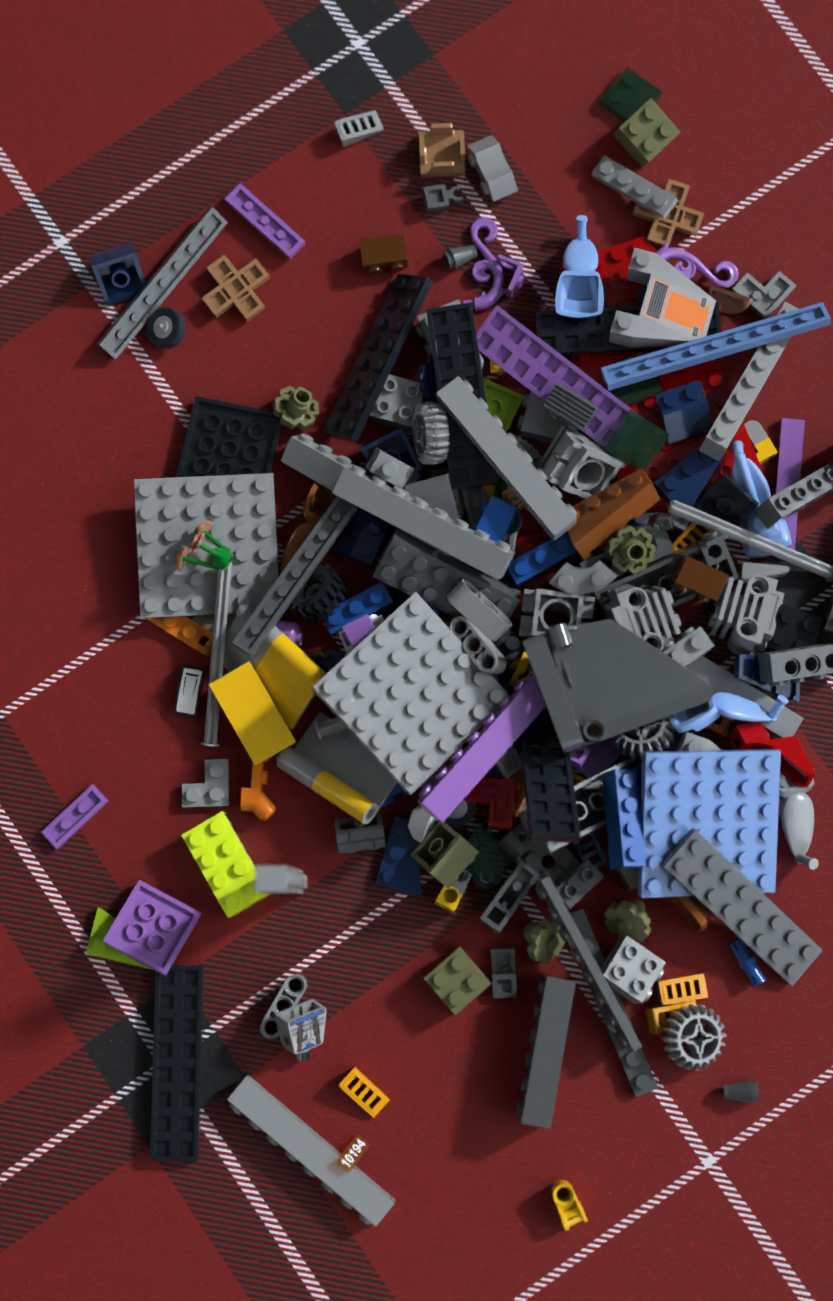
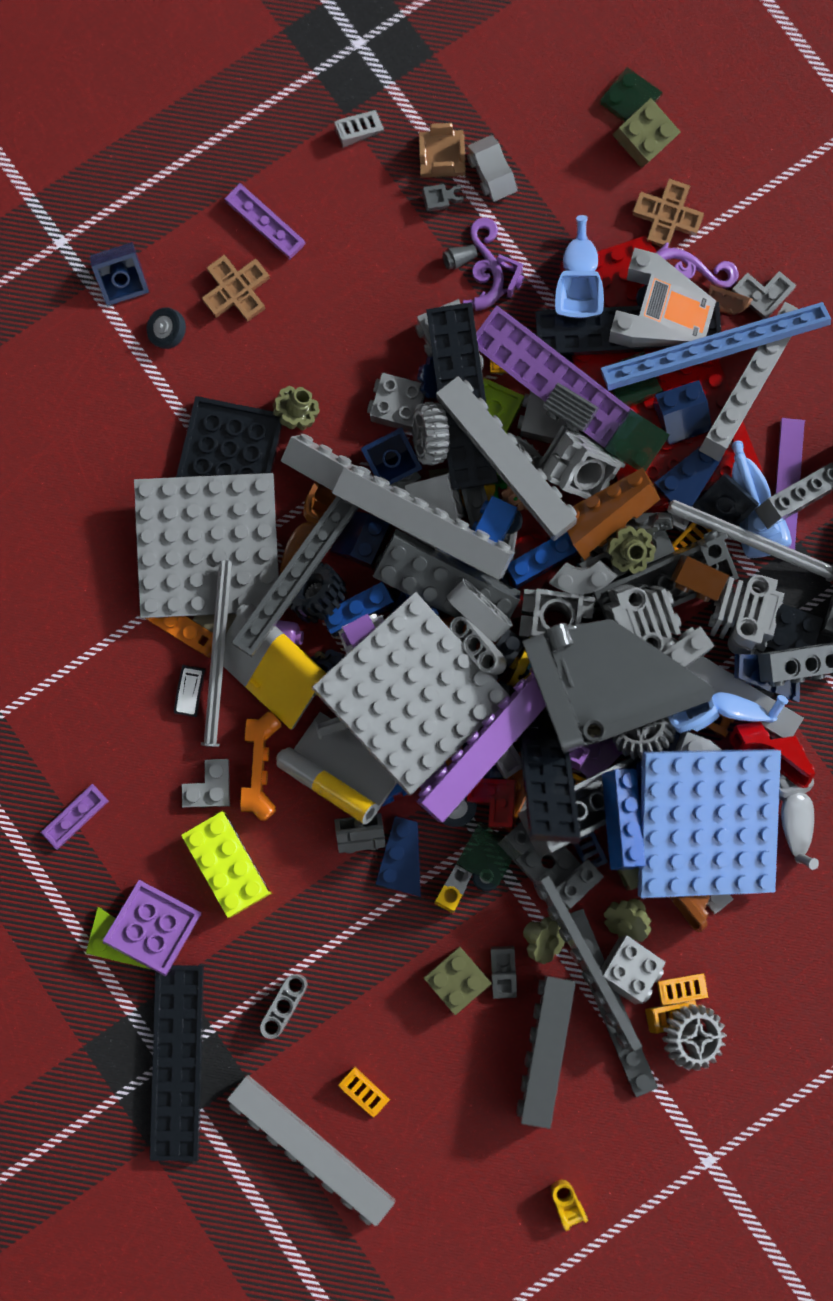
(162, 282): dark grey plate -> none
(220, 557): plant -> none
(252, 713): yellow tile -> none
(280, 880): light grey brick -> none
(302, 1027): light grey torso -> none
(353, 1153): clear orange sticker -> none
(377, 357): black plate -> none
(383, 253): reddish brown brick -> none
(389, 468): light grey torso -> none
(420, 823): white slope -> none
(444, 853): olive brick -> none
(509, 897): dark grey slope -> none
(634, 187): light grey plate -> none
(741, 907): plate -> none
(742, 1091): dark grey cone -> none
(747, 962): blue pin -> none
(749, 570): light grey slope -> none
(761, 443): leg -> none

